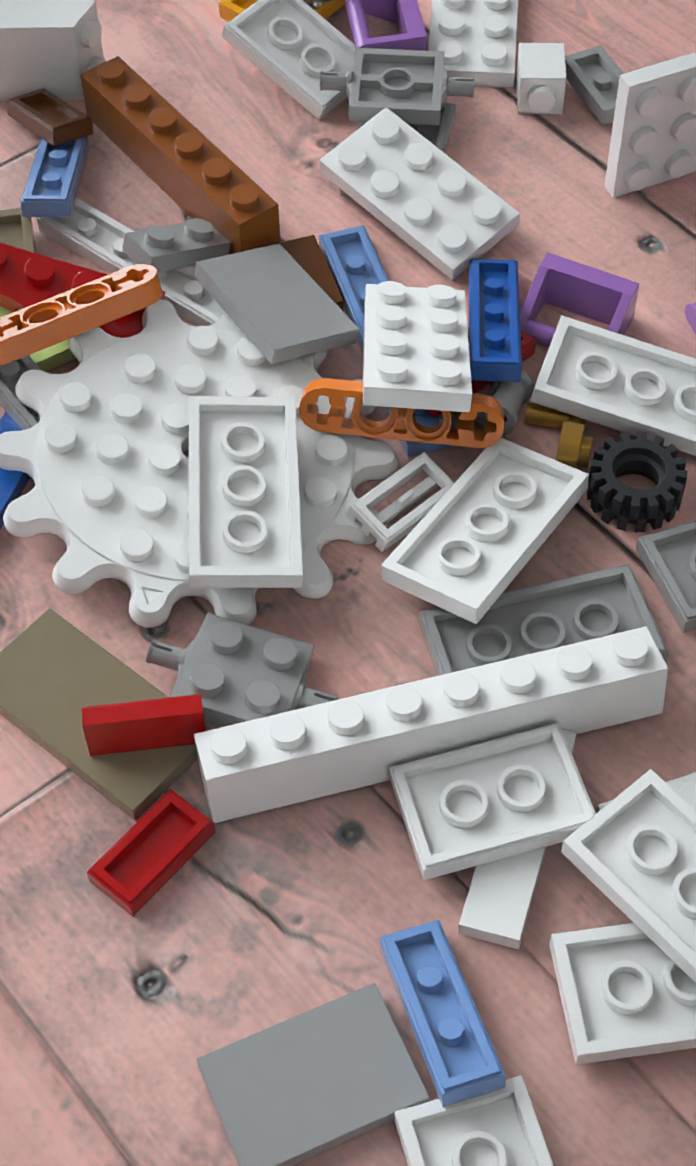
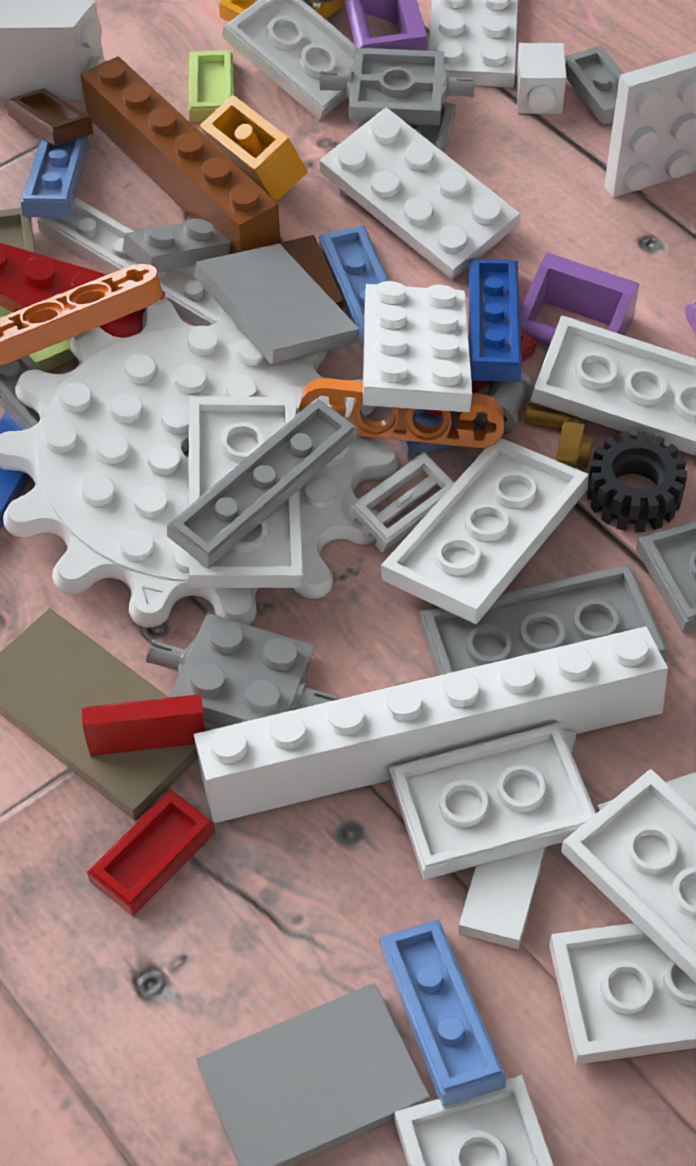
(209, 82): none -> yellowish green tile
(255, 147): none -> light orange brick
(261, 483): none -> light grey tile

